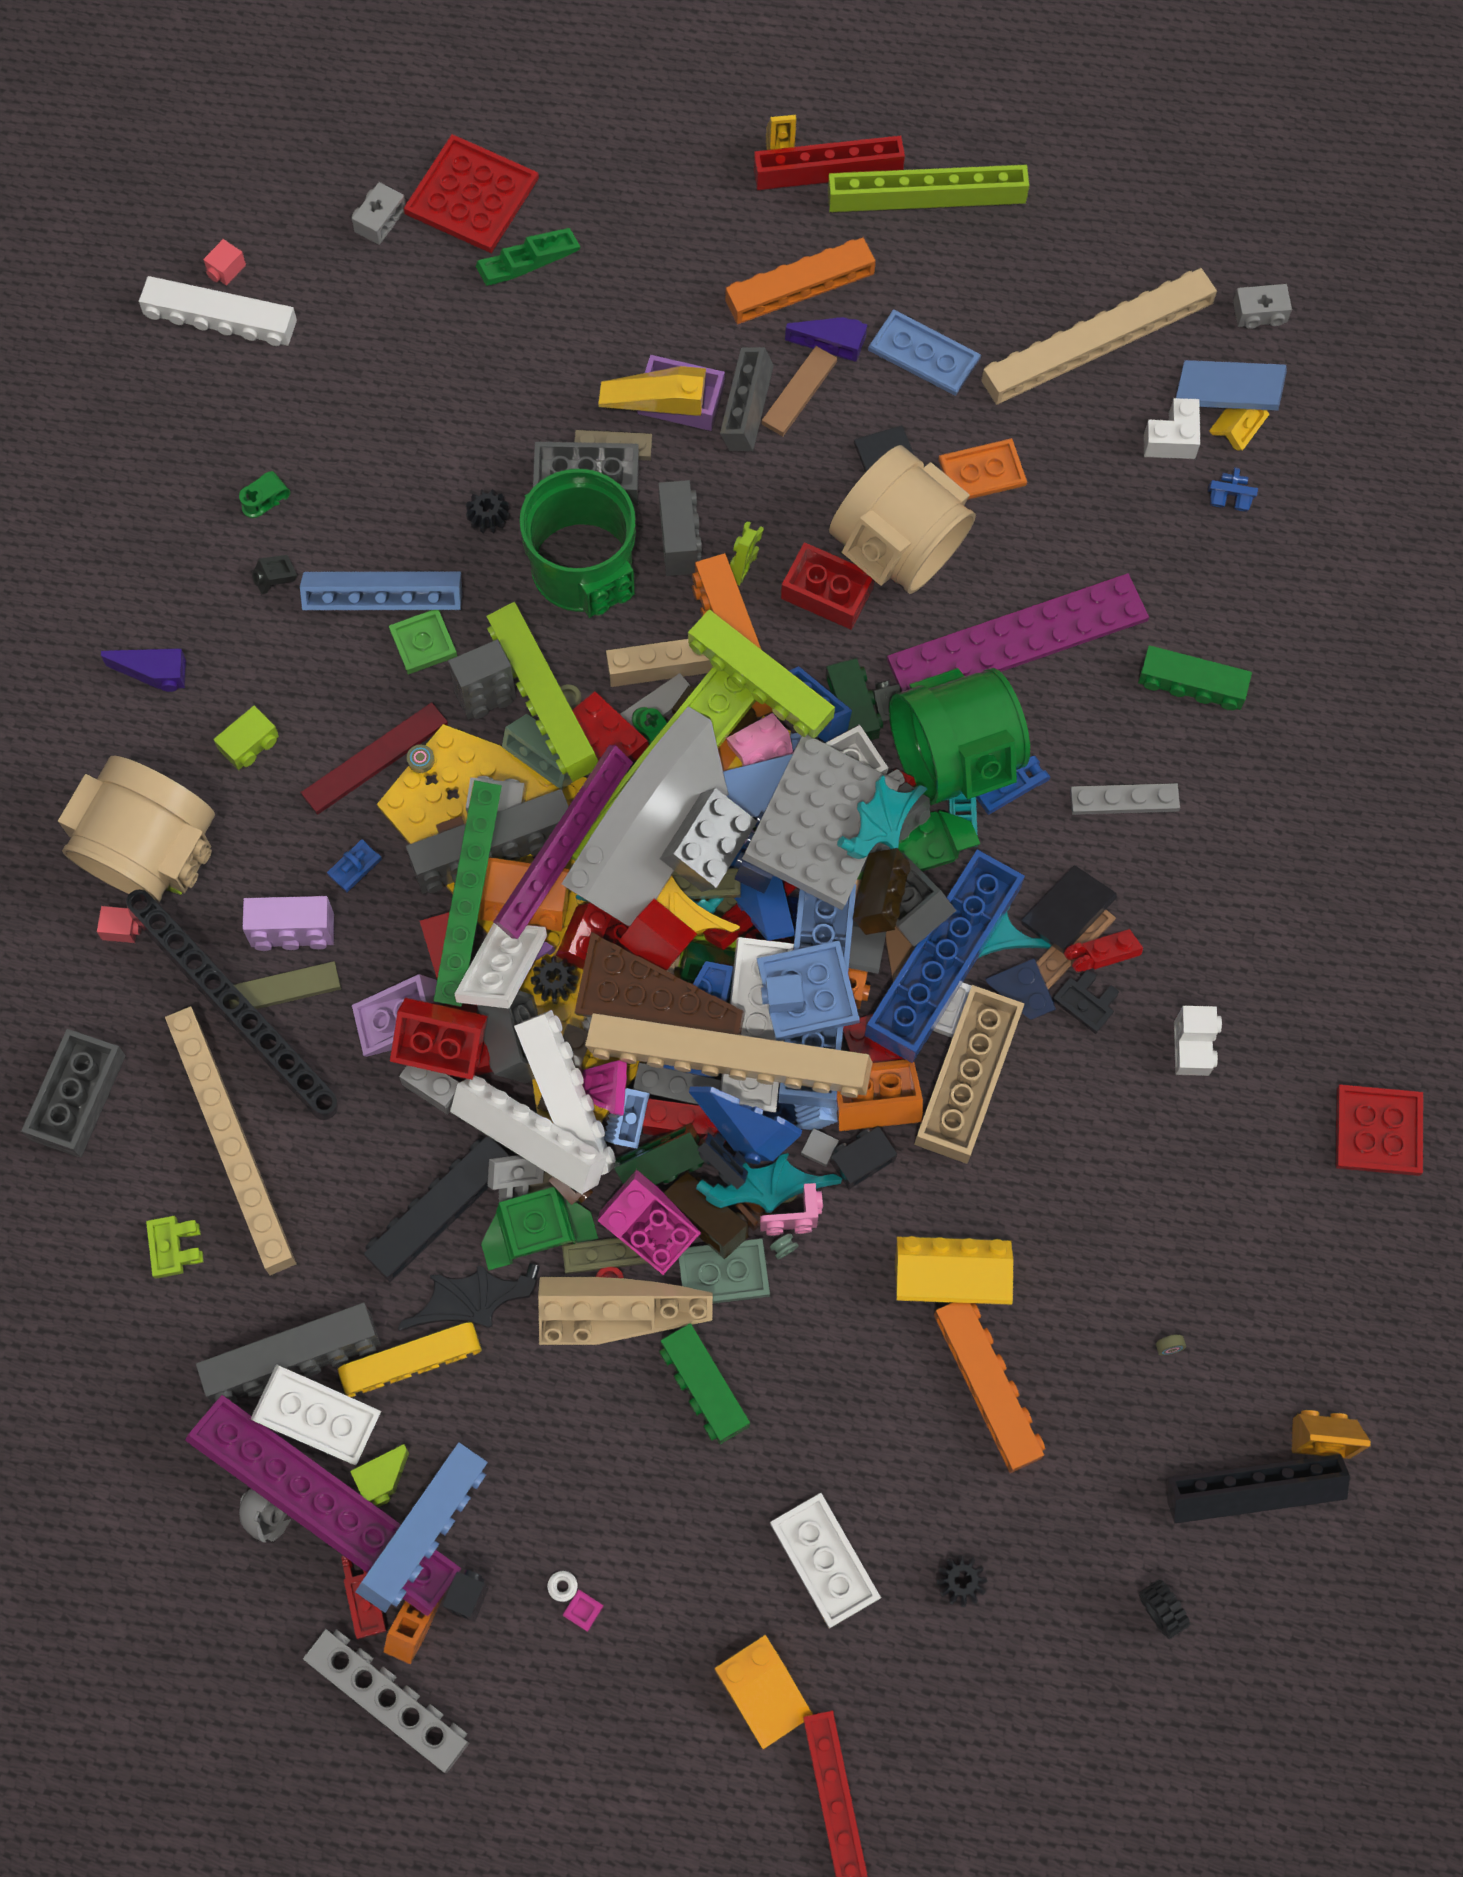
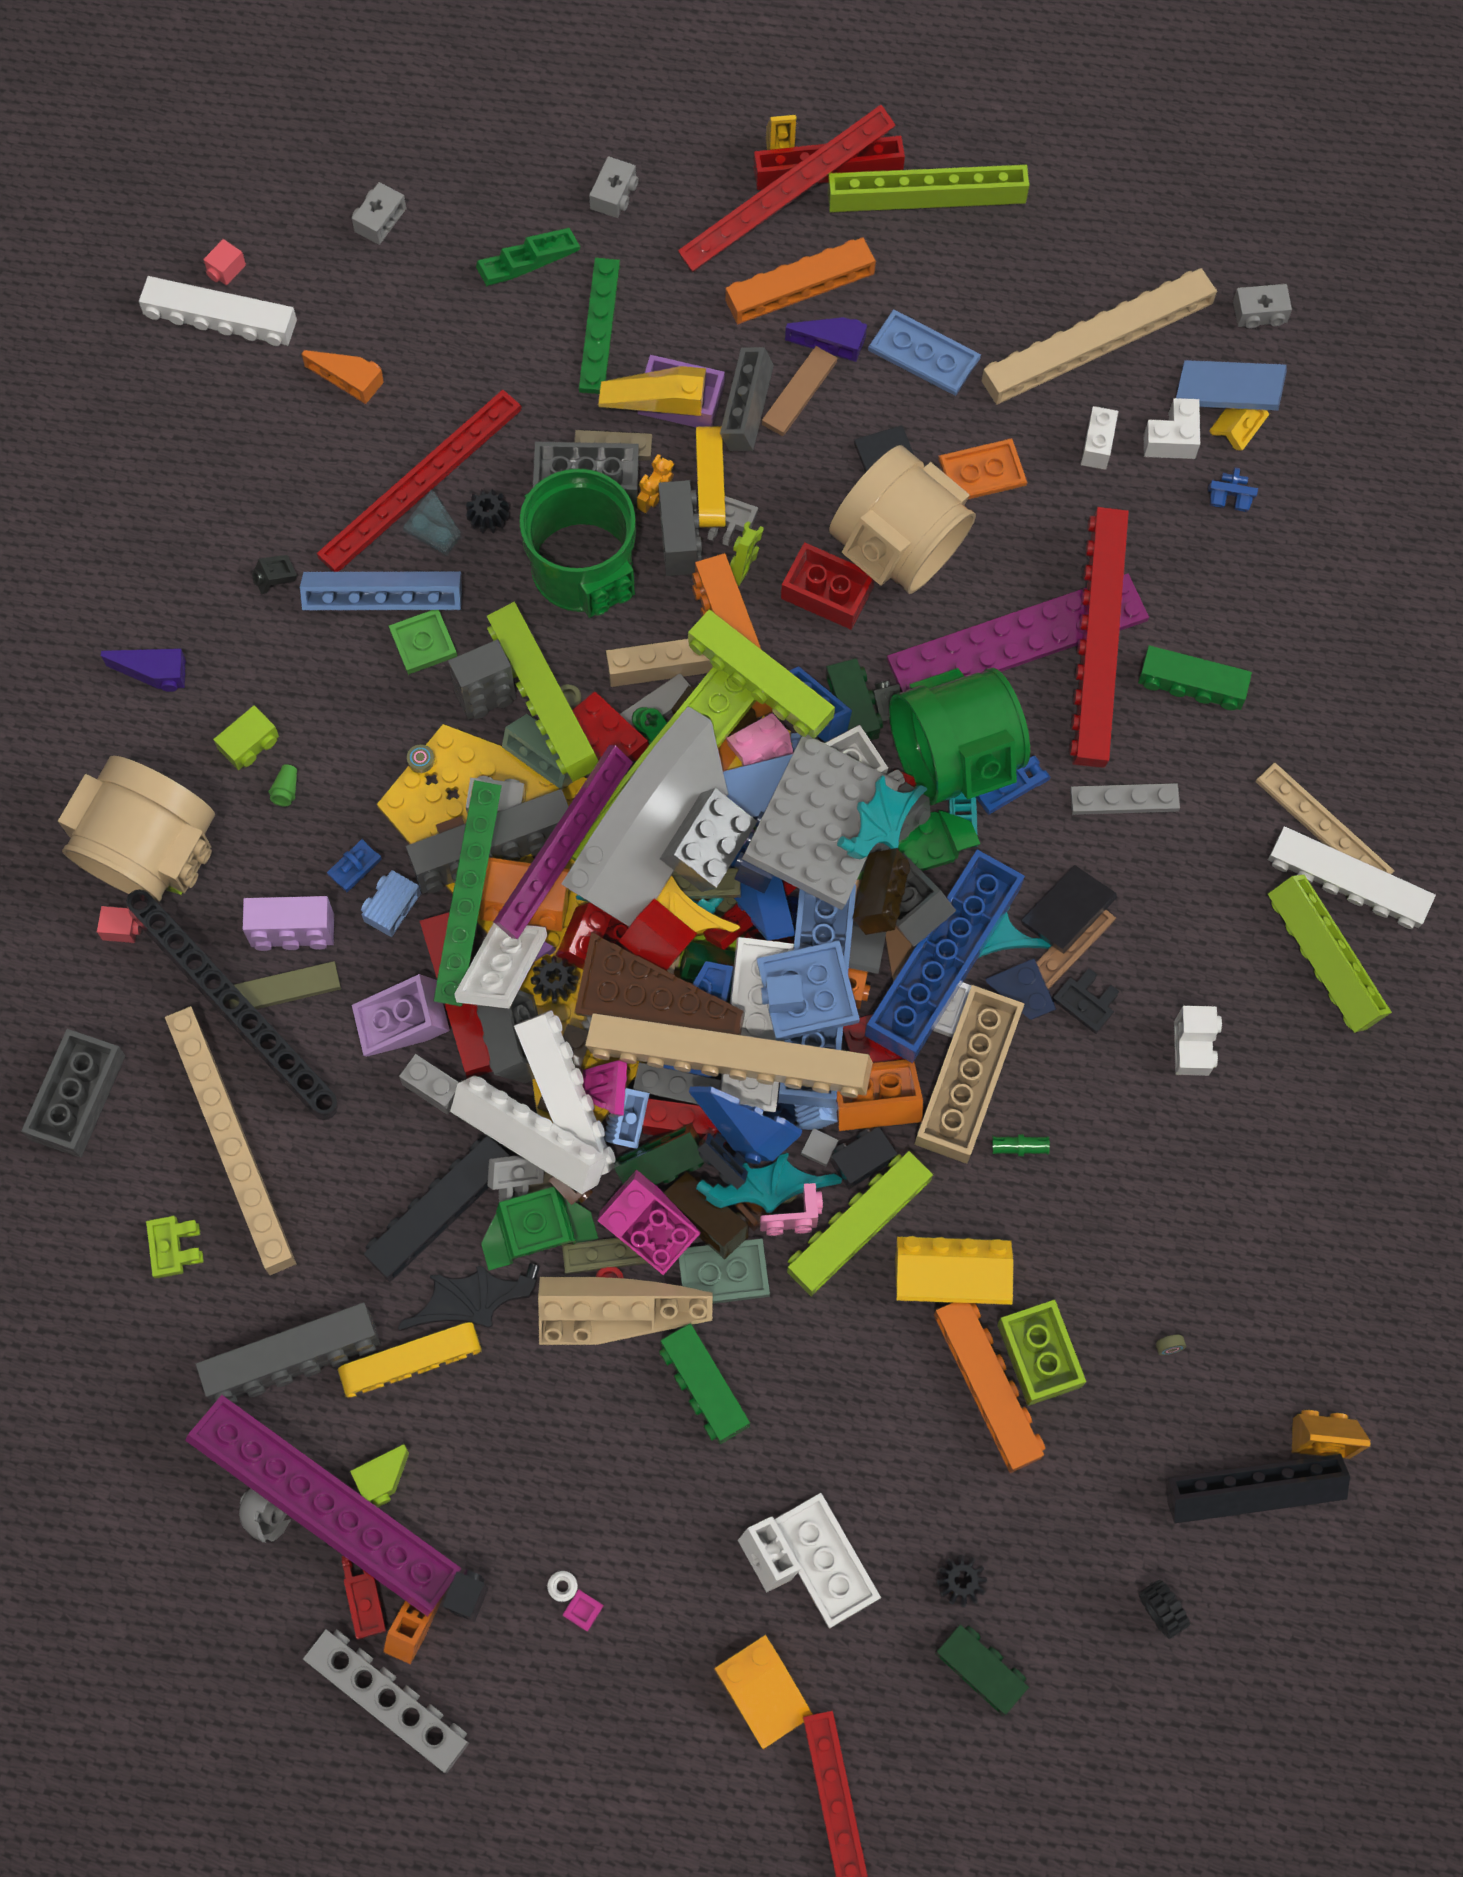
(264, 493): green piece -> none
(284, 787): none -> bright green cone
(315, 1415): white tile -> none
(347, 372): none -> orange slope
(373, 758): dark red tile -> none
(390, 903): none -> light blue brick
(419, 481): none -> red plate
(421, 1527): medium blue brick -> none
(433, 525): none -> clear light blue wing
(438, 1038): red brick -> none
(471, 193): red plate -> none
(599, 325): none -> green plate
(613, 187): none -> light grey brick
(650, 487): none -> light orange plate
(710, 477): none -> yellow beam
(736, 515): none -> light grey hinge
(769, 1554): none -> white brick
(784, 1246): sand green bush -> none
(786, 188): none -> red plate
(859, 1223): none -> lime brick
(982, 1669): none -> dark green brick
(1021, 1145): none -> green pin
(1041, 1352): none -> lime brick
(1099, 437): none -> white brick
(1100, 637): none -> red brick
(1104, 951): red hinge -> none
(1316, 817): none -> tan tile
(1329, 953): none -> lime brick
(1352, 878): none -> white brick
(1379, 1130): red plate -> none

